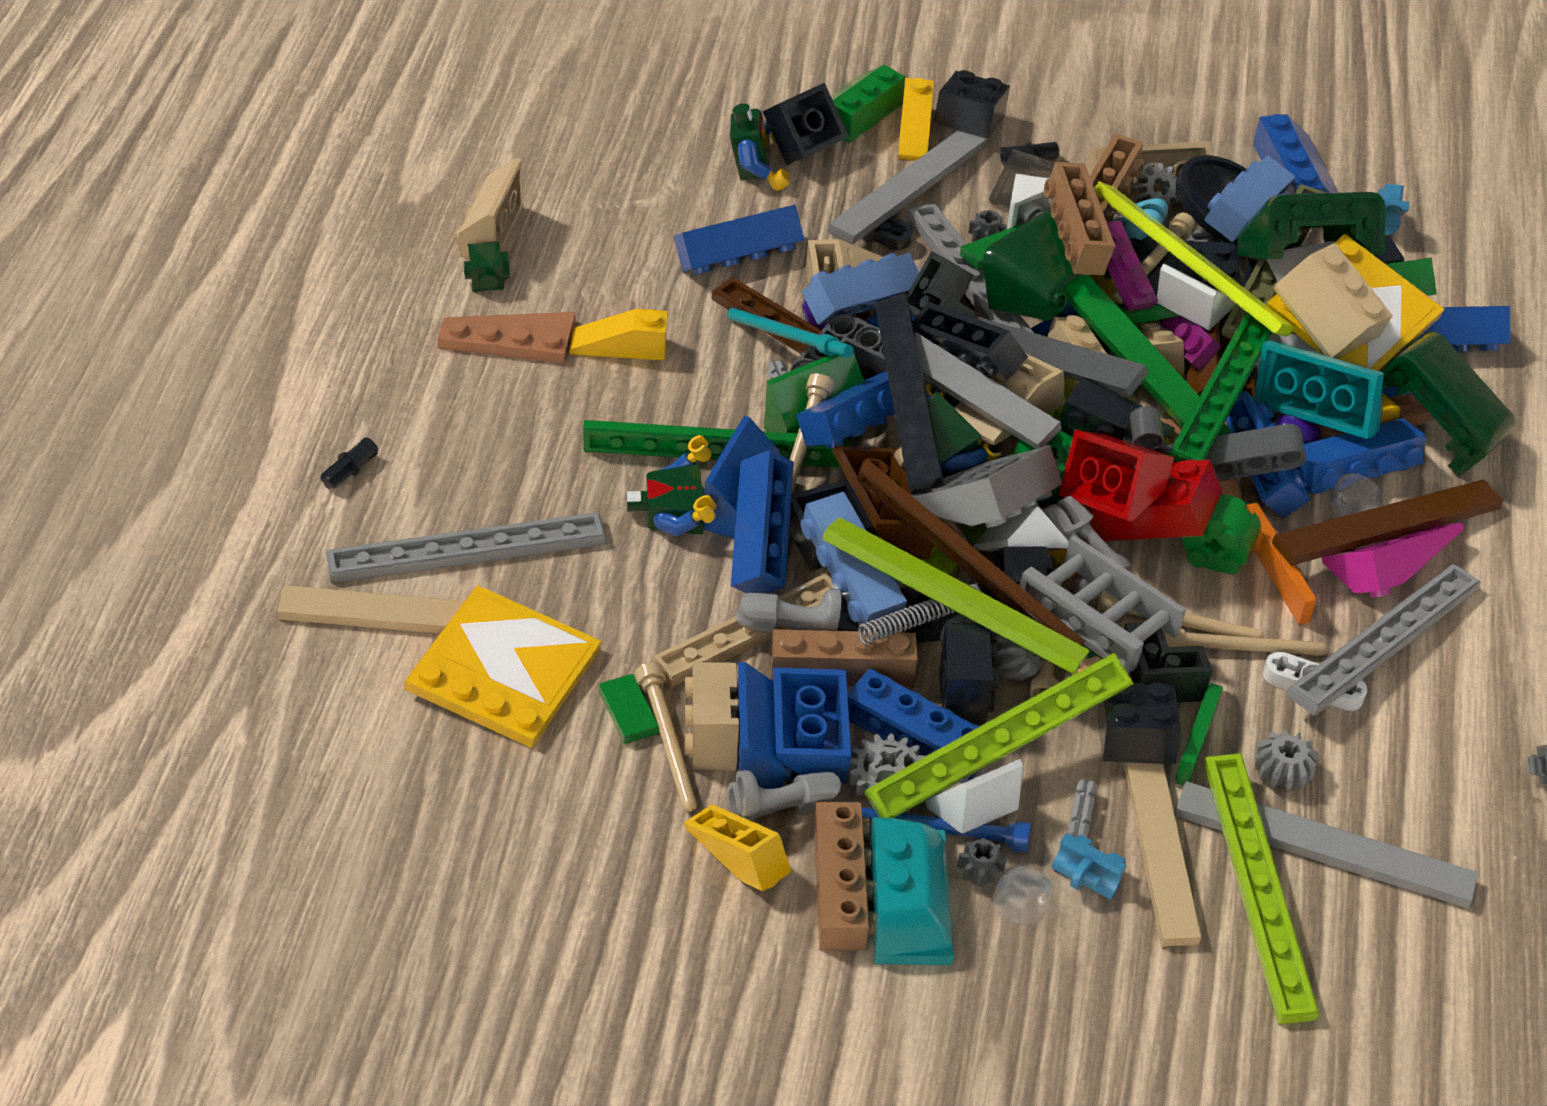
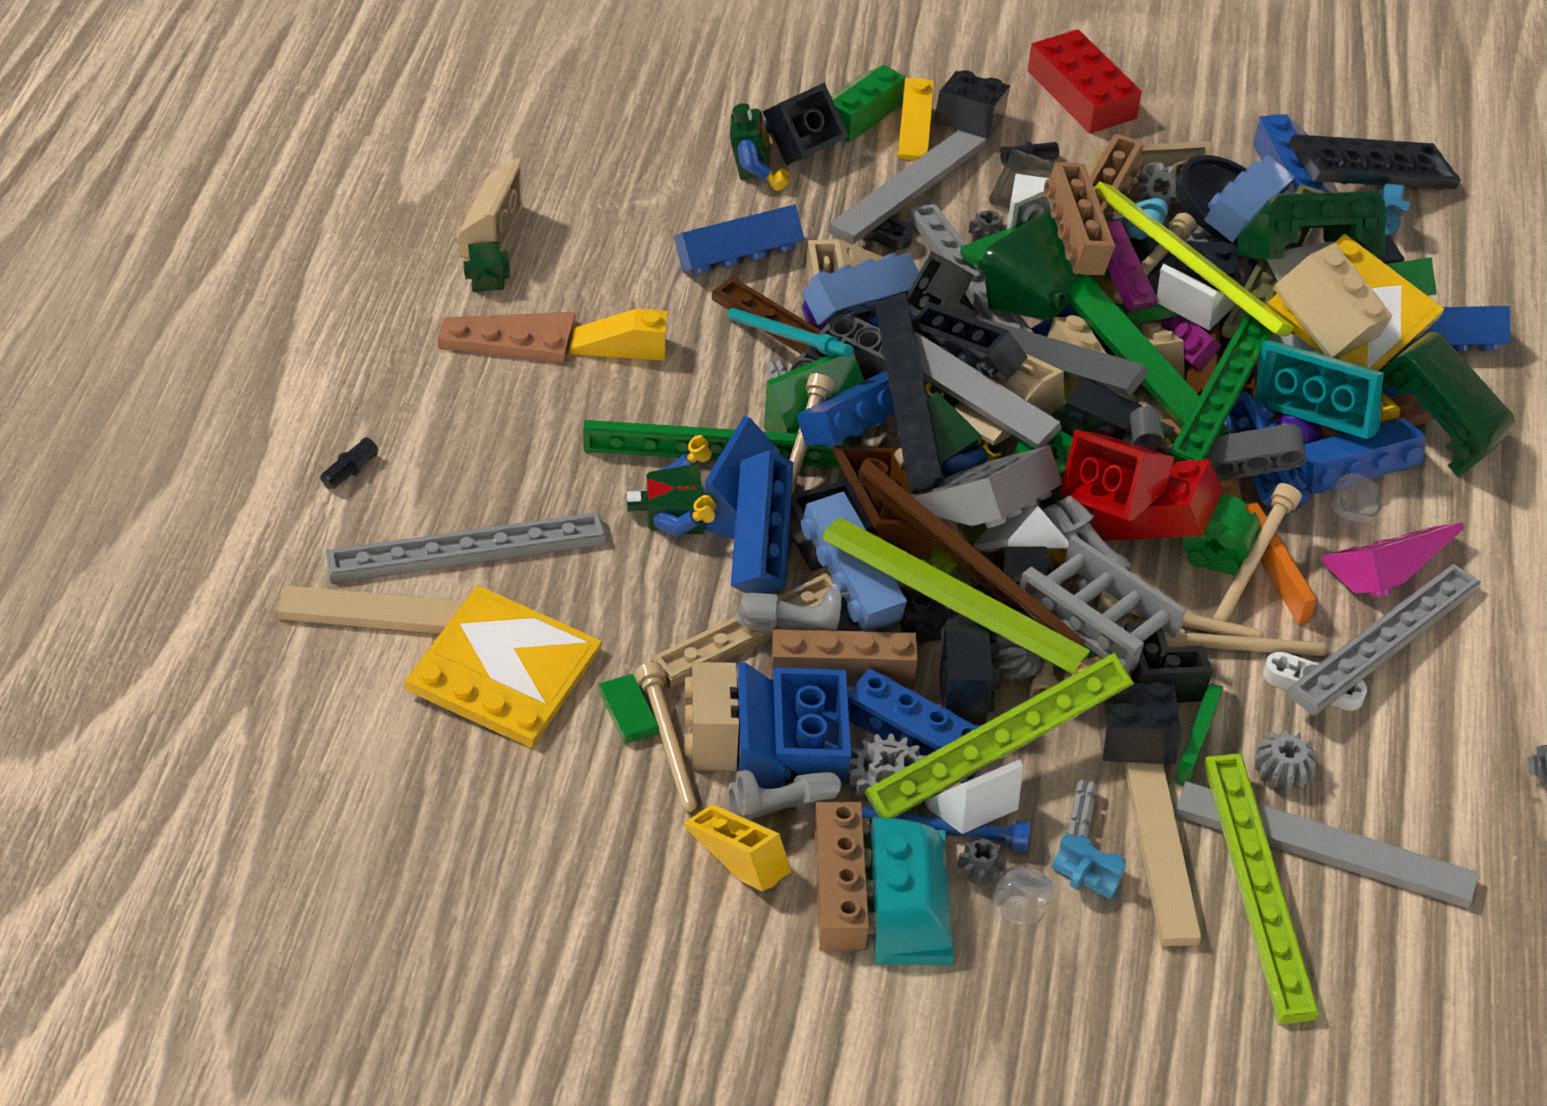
(878, 621): light grey piece -> none
(1084, 81): none -> red brick
(1284, 499): none -> tan piece
(1373, 162): none -> black plate
(1386, 522): reddish brown tile -> none

